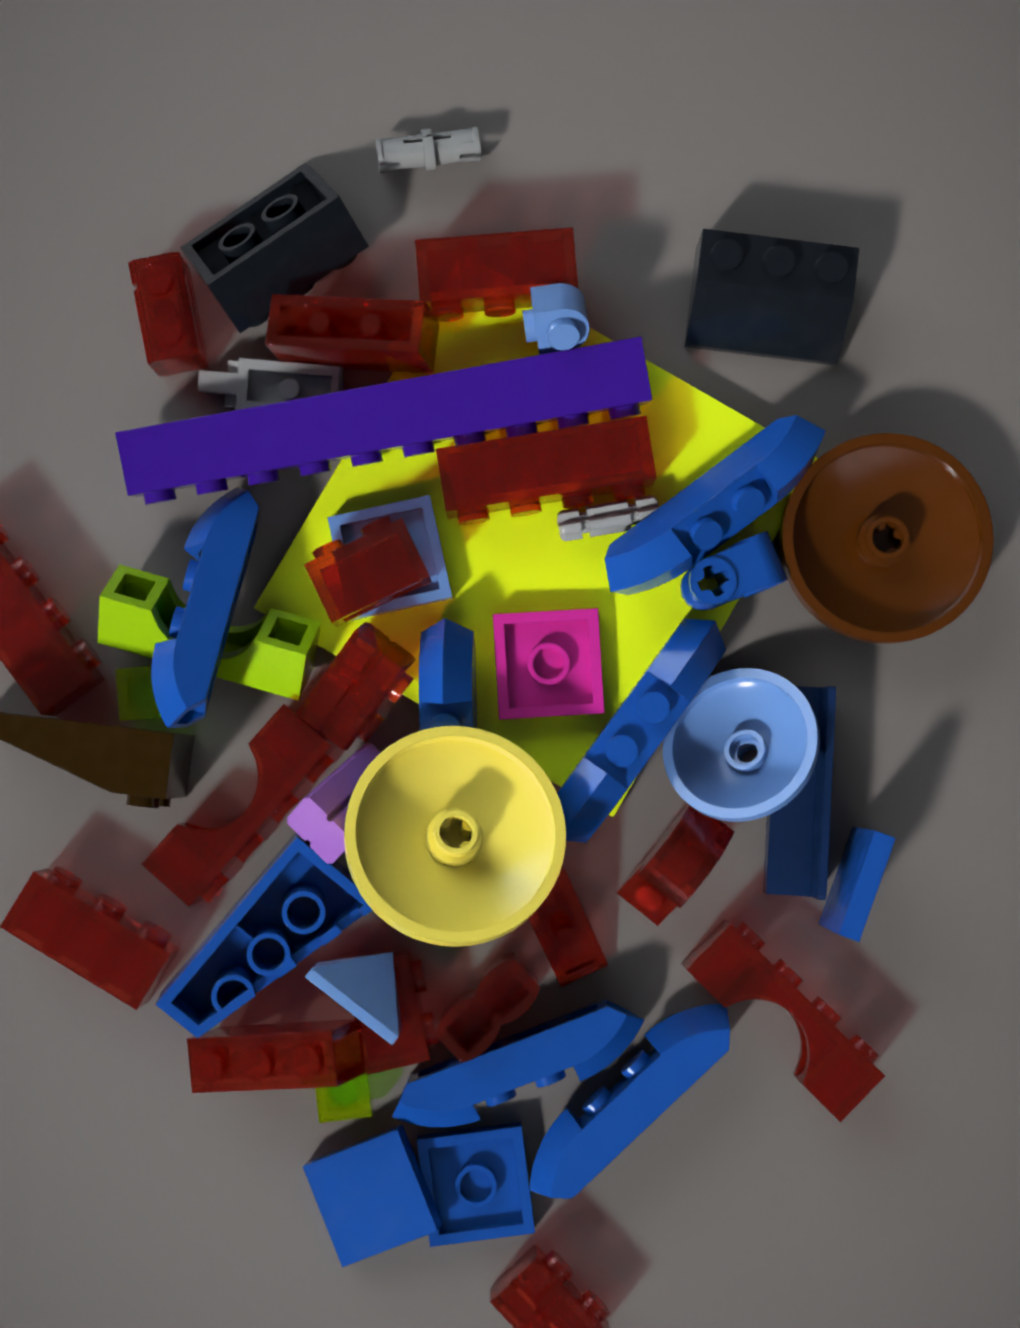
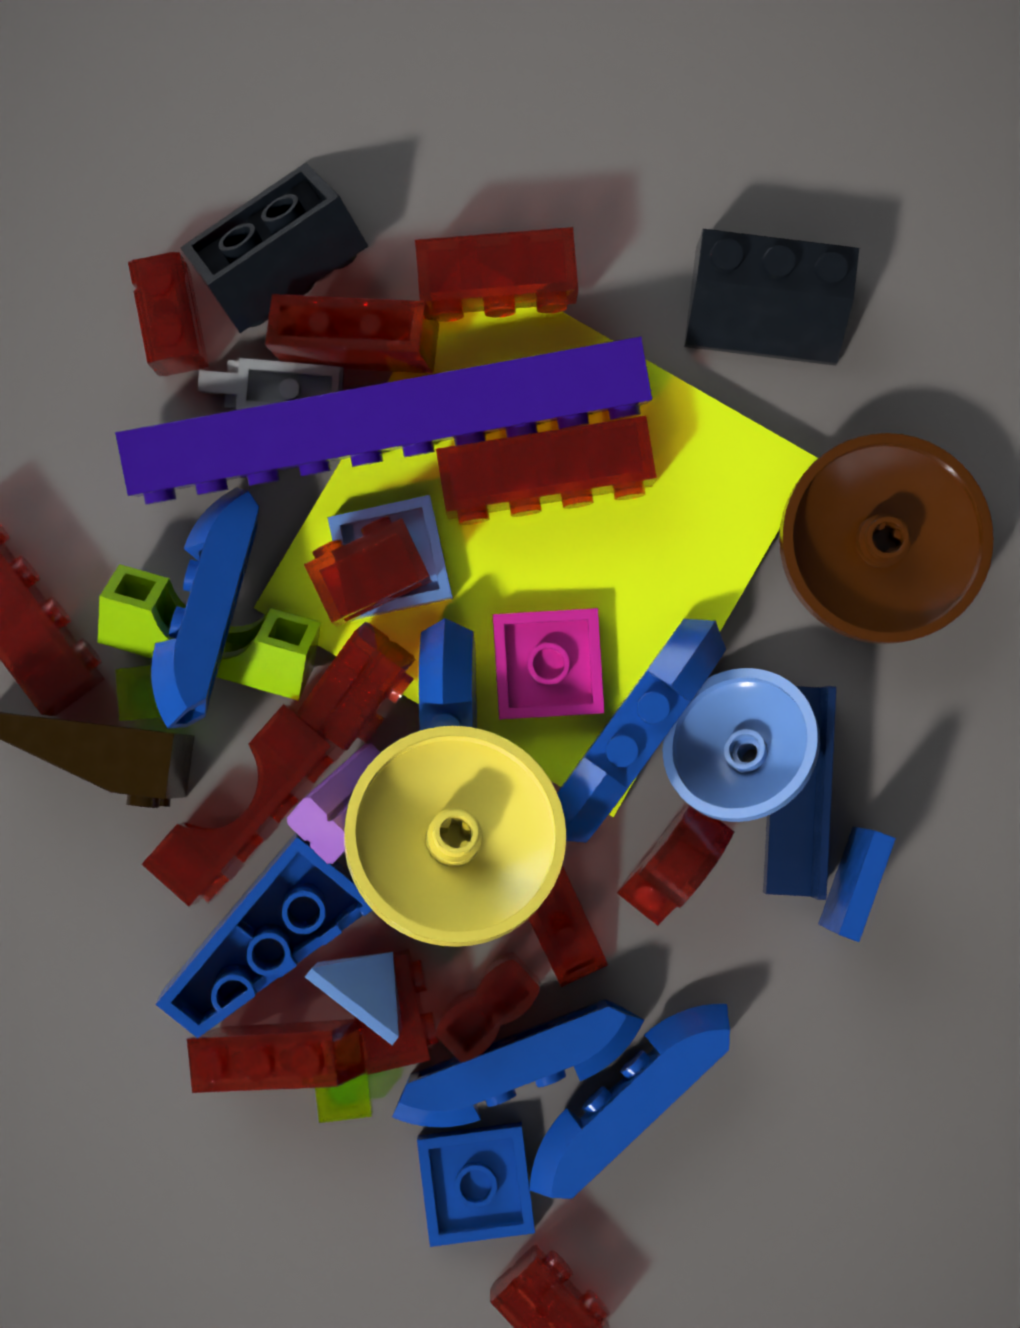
(91, 936): clear red brick -> none
(372, 1195): blue tile -> none
(428, 149): light grey pin -> none
(557, 318): medium blue plate -> none
(604, 518): light grey axle -> none
(713, 507): blue brick -> none
(739, 572): blue piece -> none
(828, 1064): clear red arch -> none

